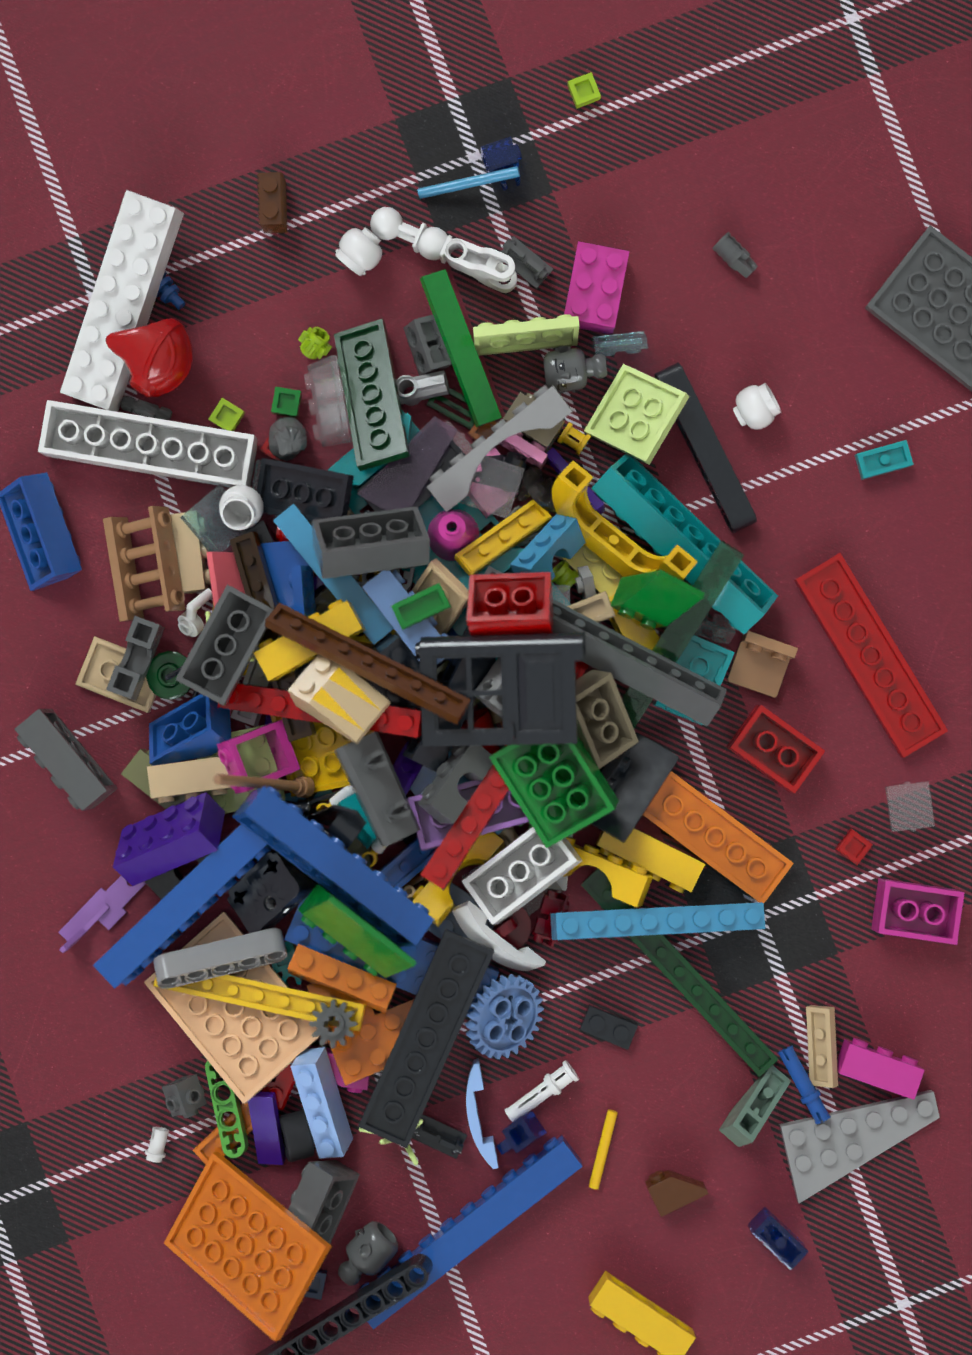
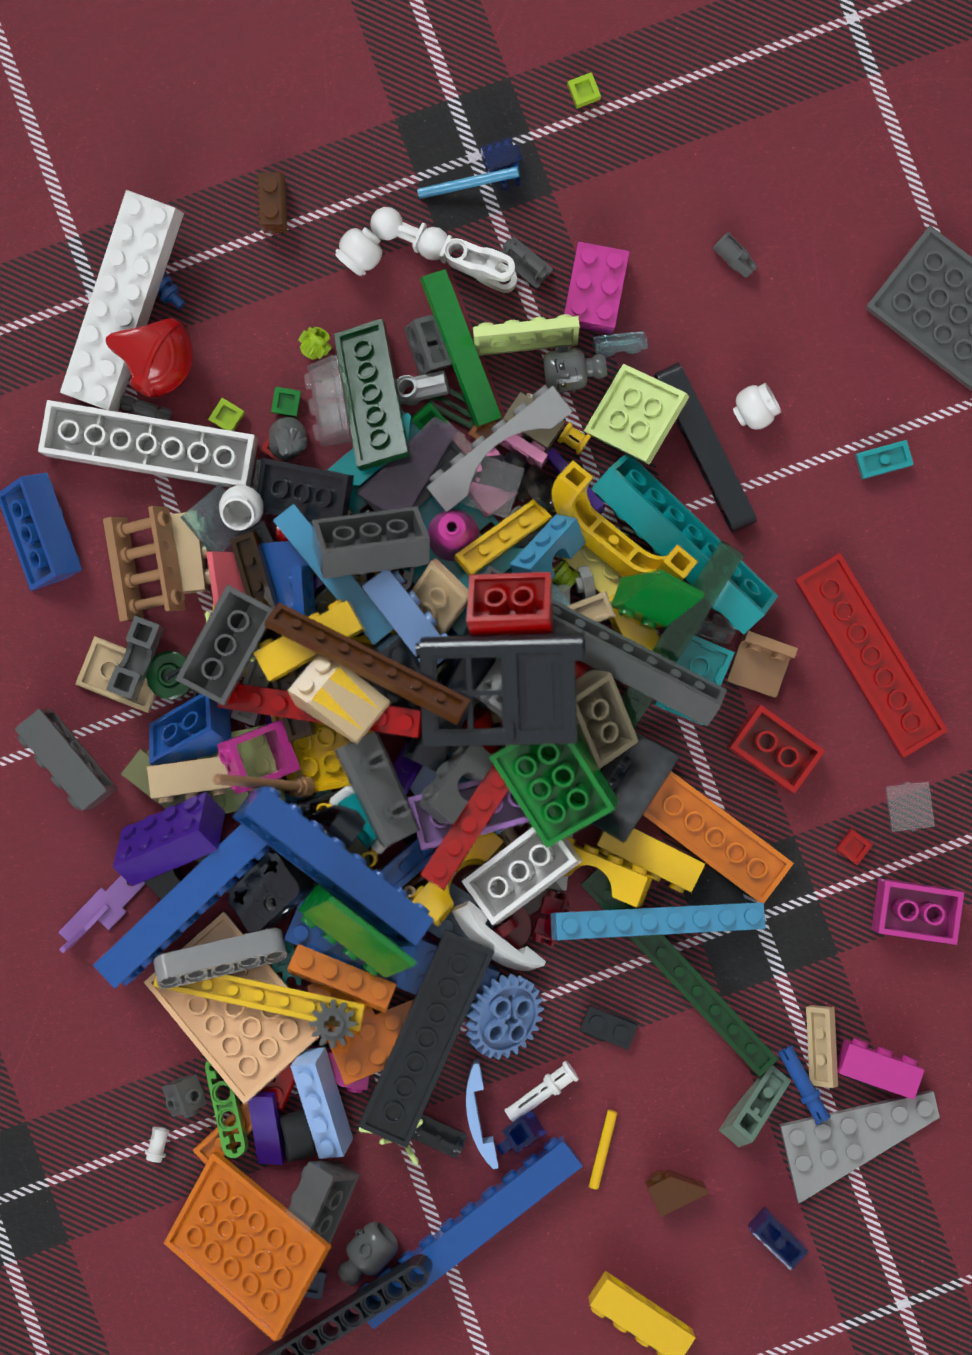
(189, 622): white plate -> none
(420, 606): green tile -> none
(425, 414): none -> green plate

